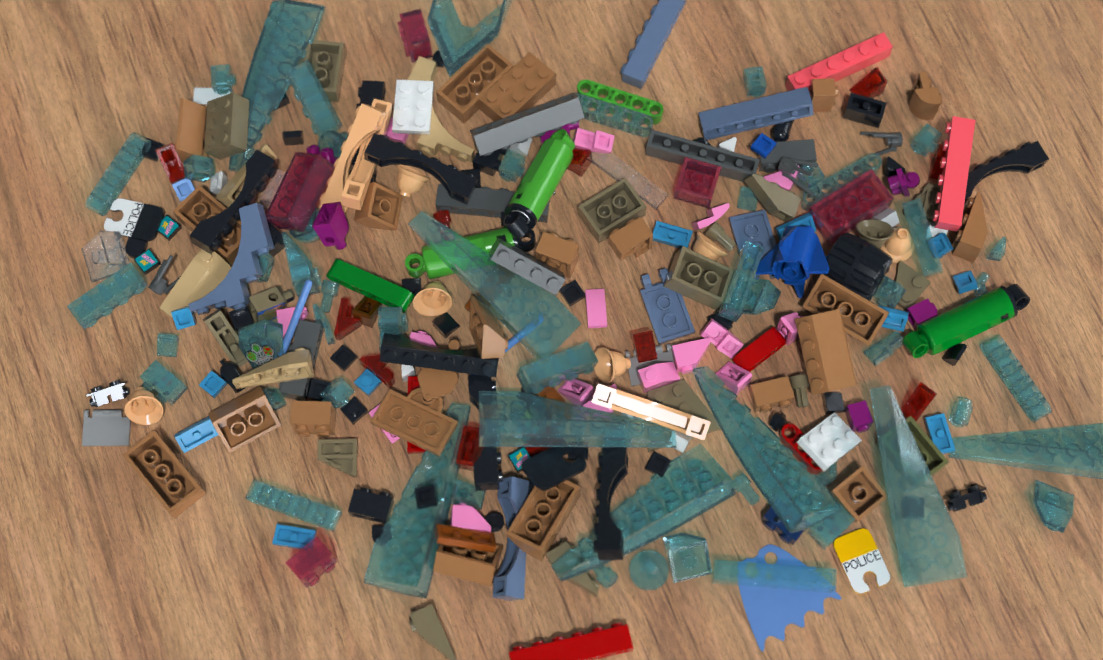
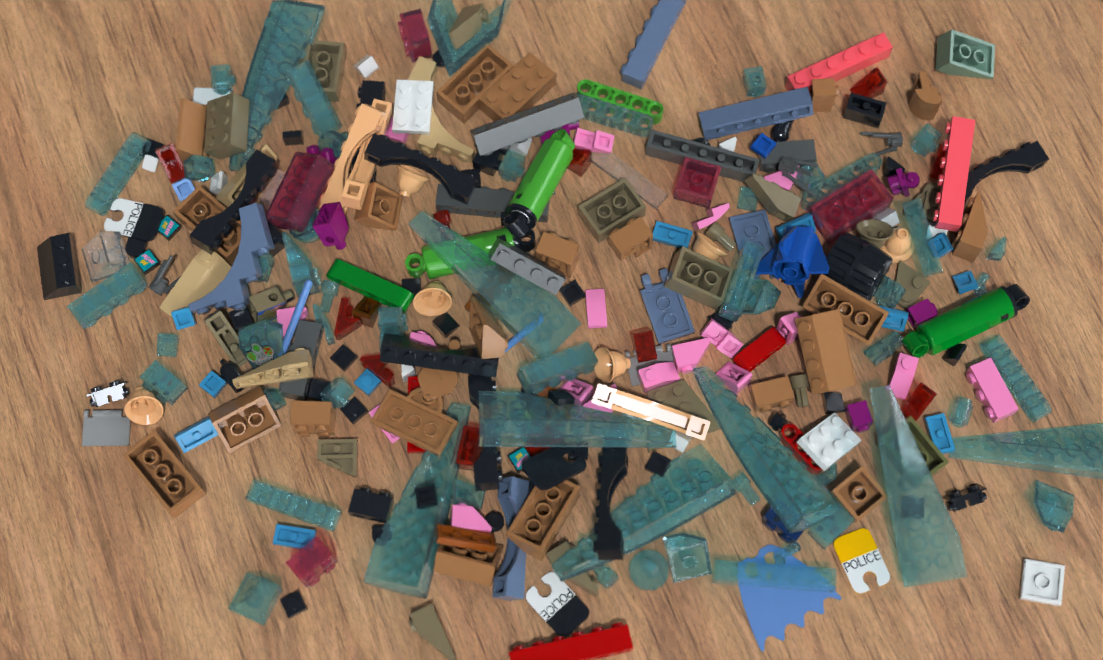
(59, 267): none -> black slope
(150, 163): none -> white sticker
(255, 598): none -> clear light blue slope
(293, 604): none -> black plate
(366, 66): none -> white slope
(468, 24): none -> dark tan slope
(561, 397): none -> black tile
(561, 609): none -> piece
(788, 550): none -> clear light blue arm
(903, 375): none -> bright pink slope
(965, 55): none -> sand green slope
(991, 390): none -> bright pink brick
(1042, 582): none -> white tile

